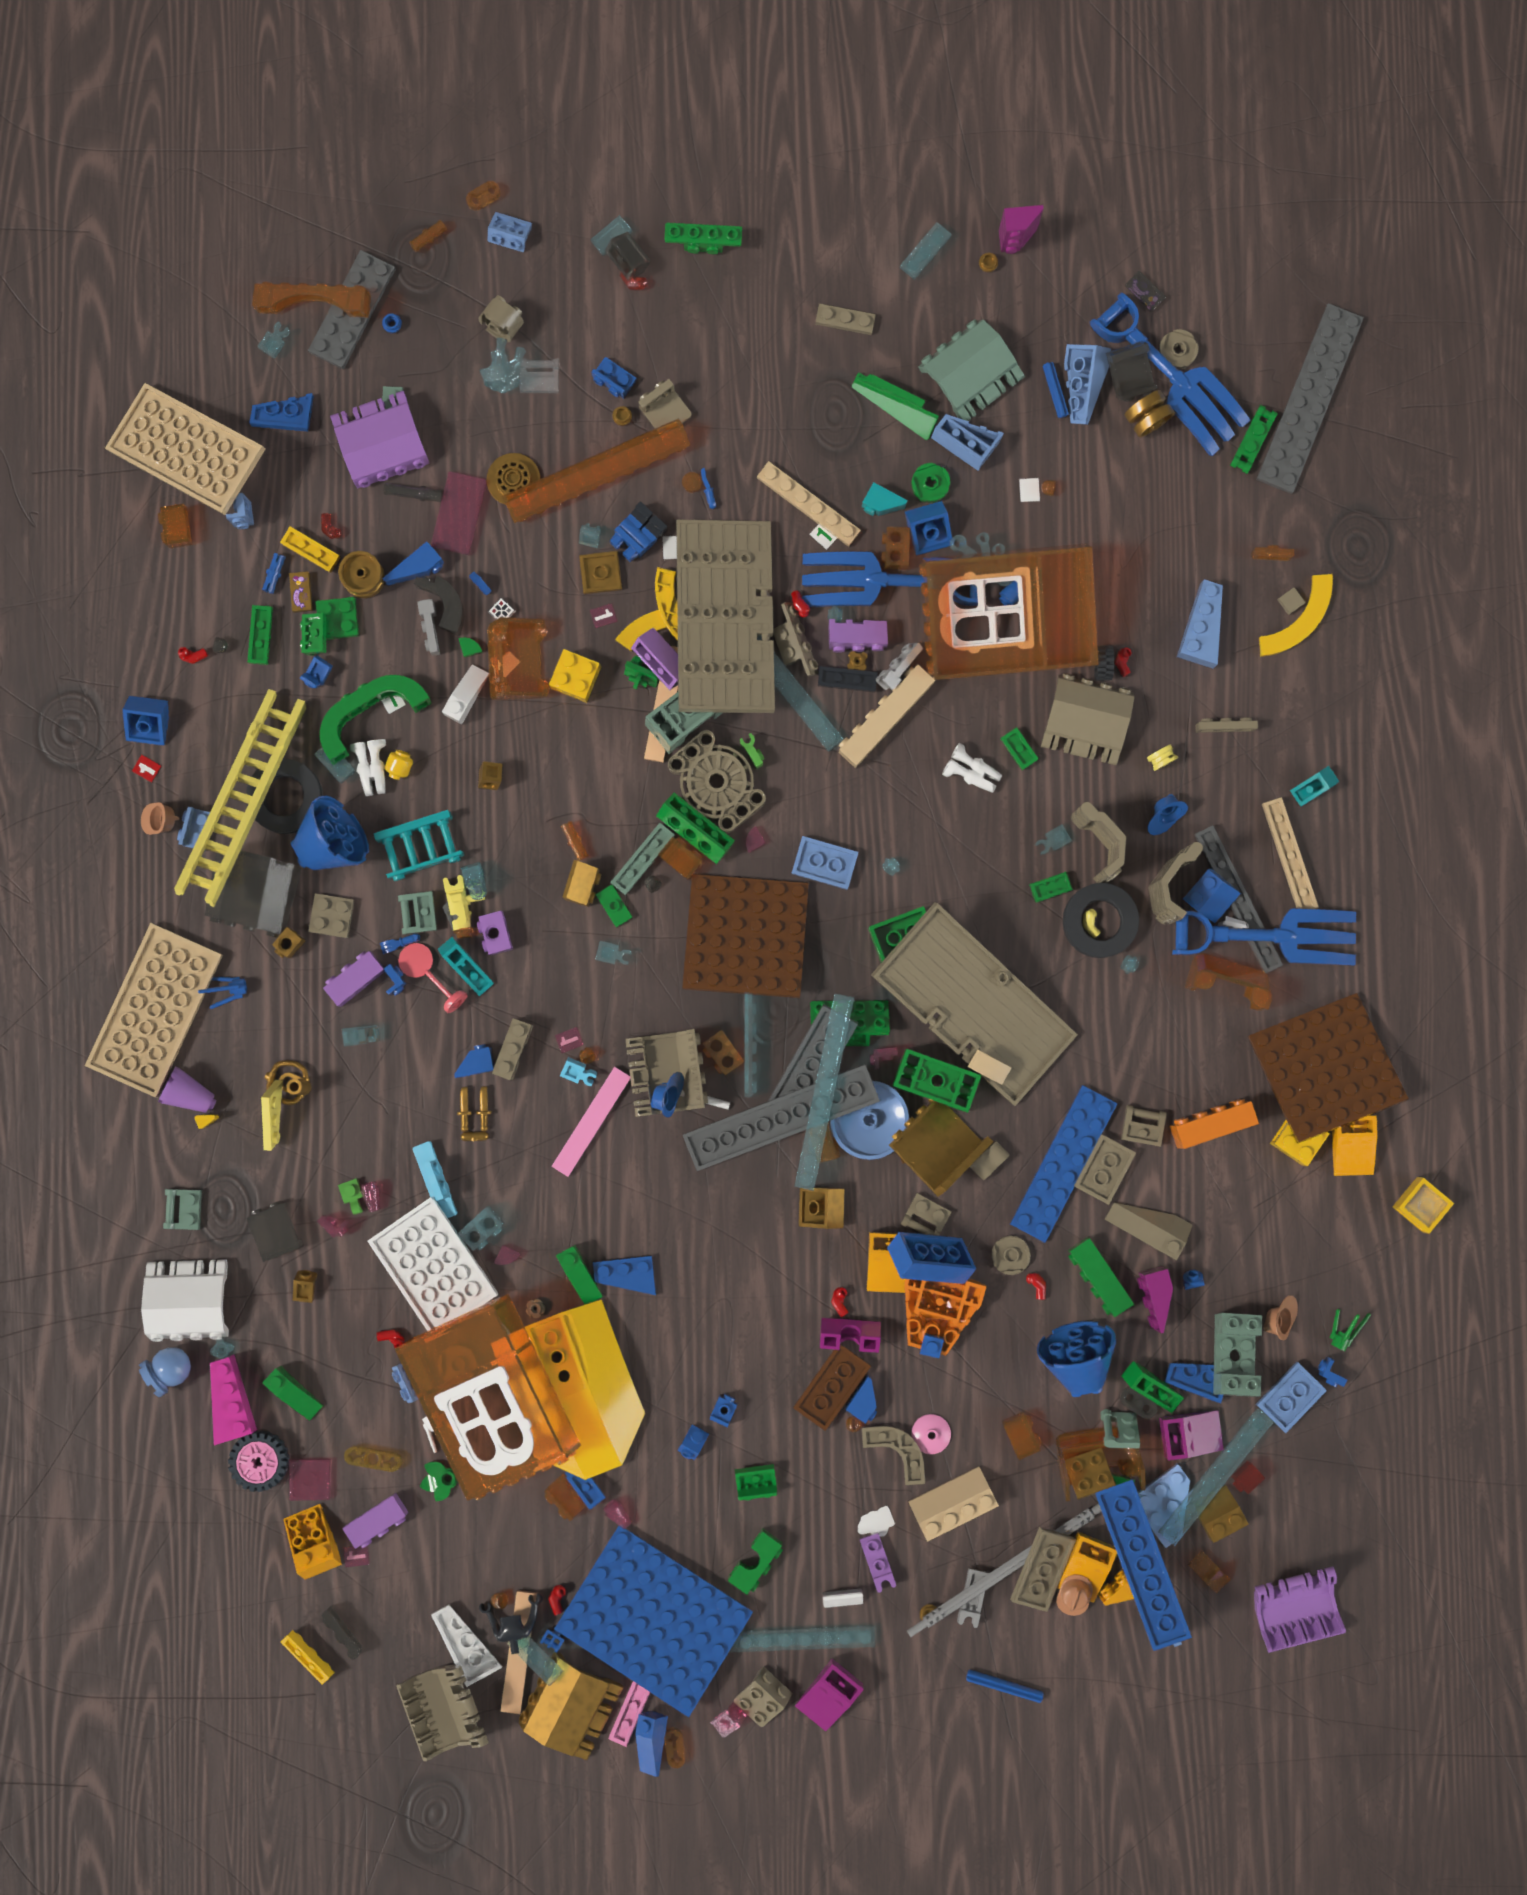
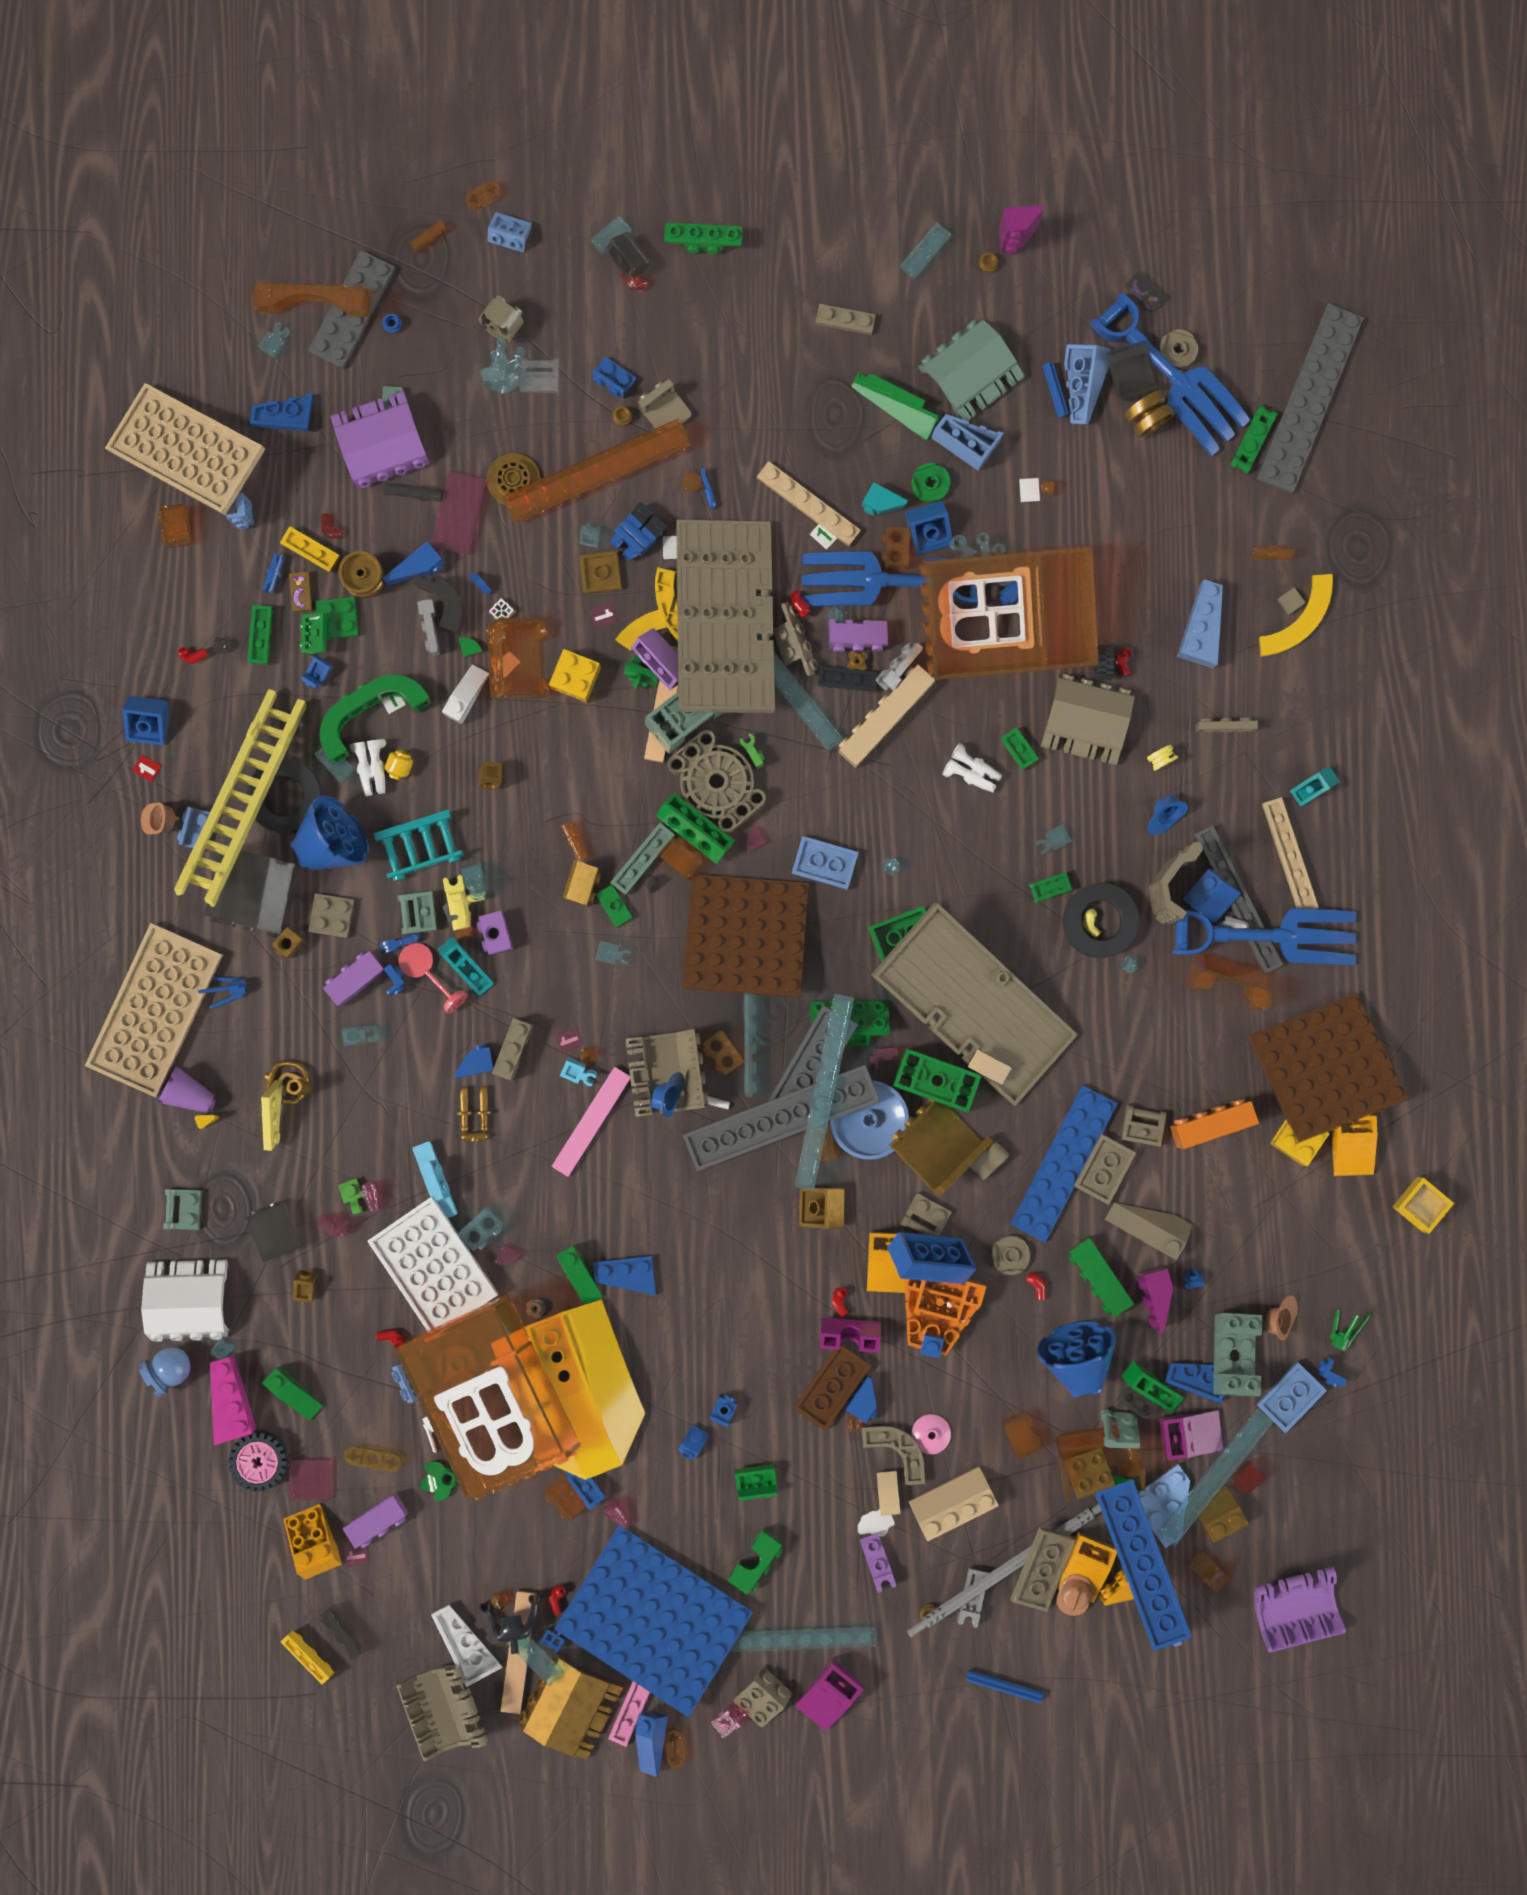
(842, 1598): white slope -> none
(888, 1493): none -> tan slope
(1088, 818): dark tan hinge -> none

